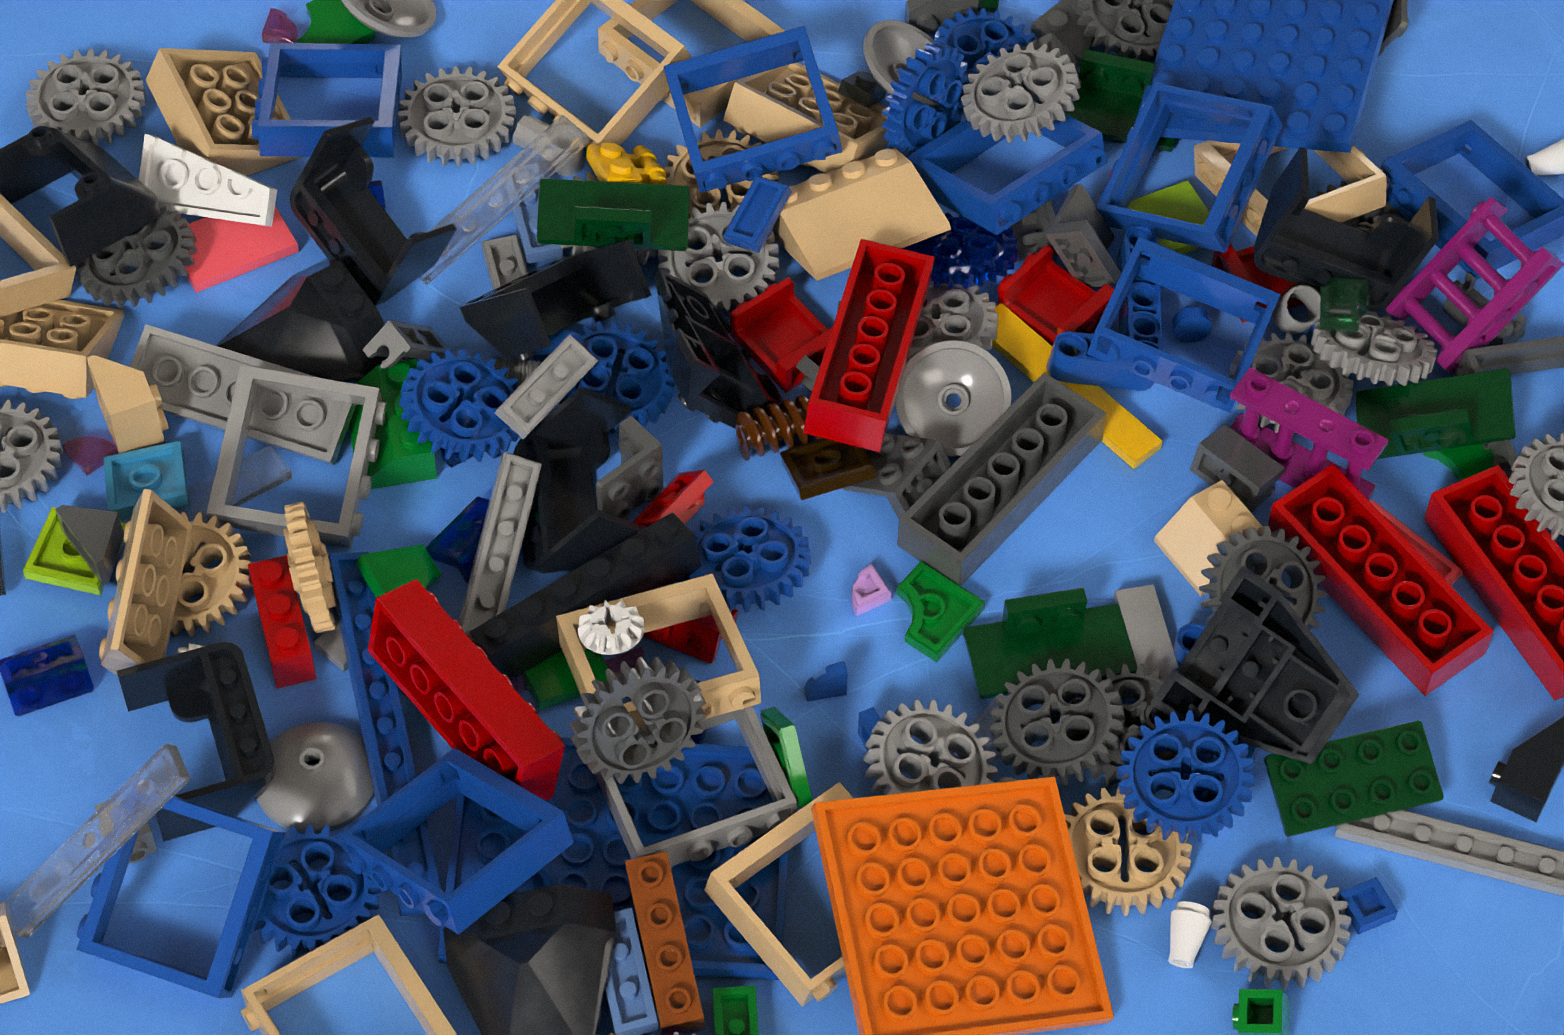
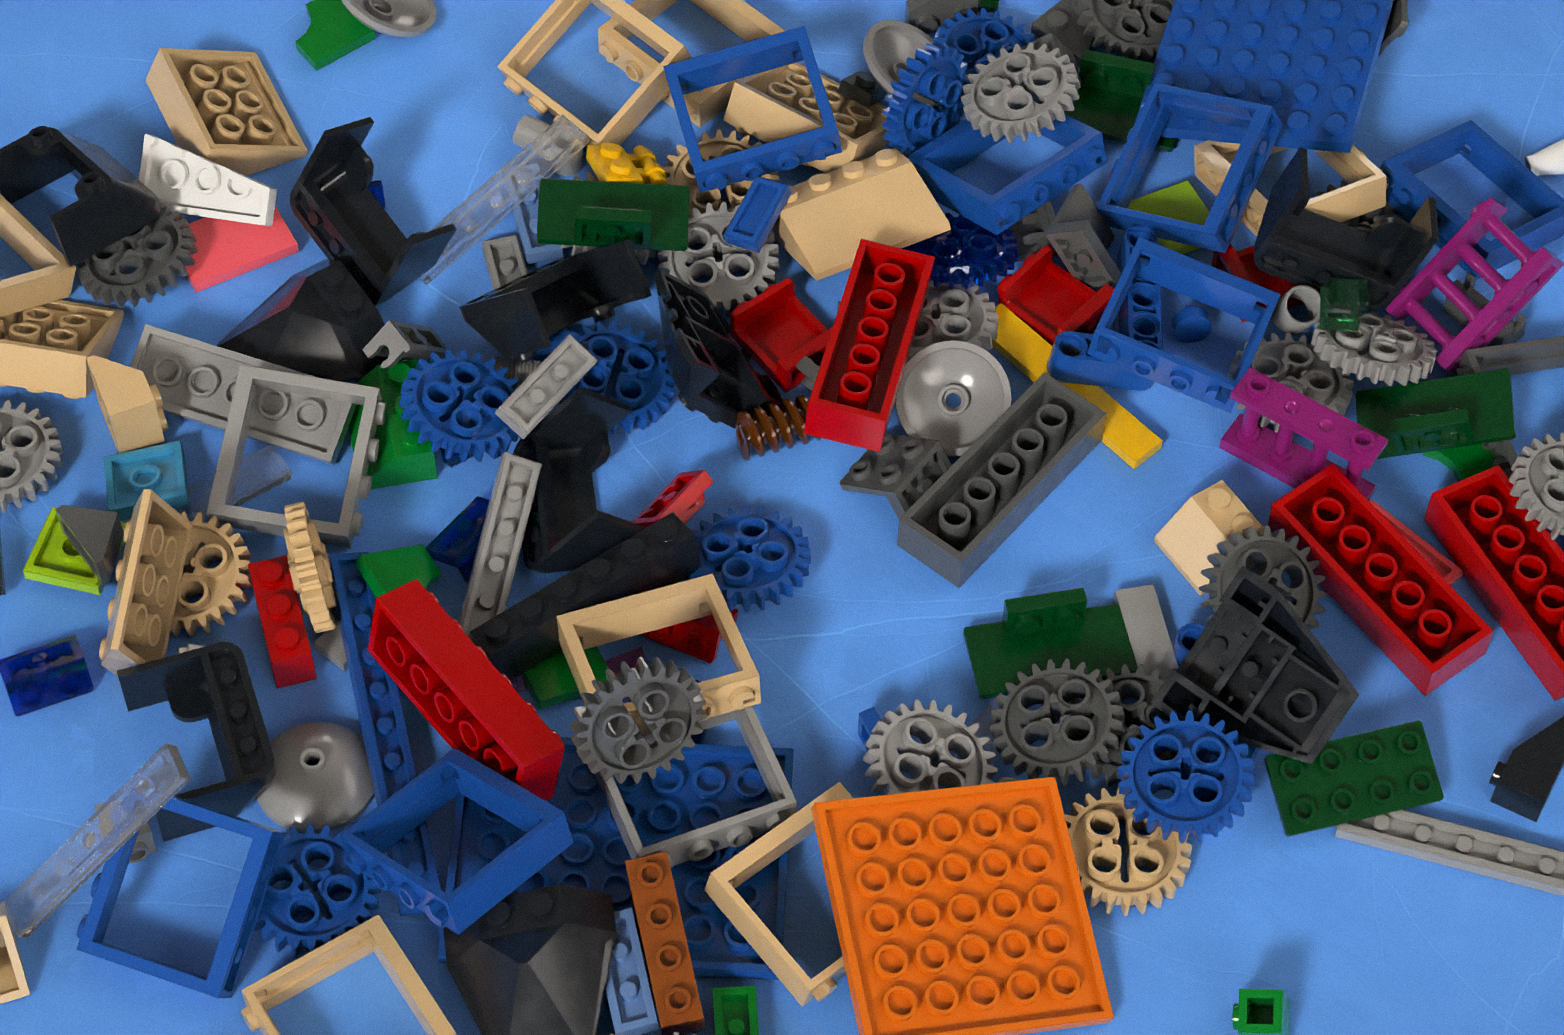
(87, 96): light grey gear -> none
(89, 452): clear pink tile -> none
(279, 28): clear pink tile -> none
(325, 60): blue window -> none
(457, 116): light grey gear -> none
(598, 638): white gear -> none
(638, 476): dark grey bracket -> none
(786, 747): green tile -> none
(826, 467): dark brown tile -> none
(828, 685): blue tile -> none
(869, 591): lavender tile -> none
(937, 609): green tile -> none
(1187, 932): white cone -> none
(1239, 464): dark grey hinge -> none
(1280, 923): light grey gear -> none
(1368, 905): blue plate -> none

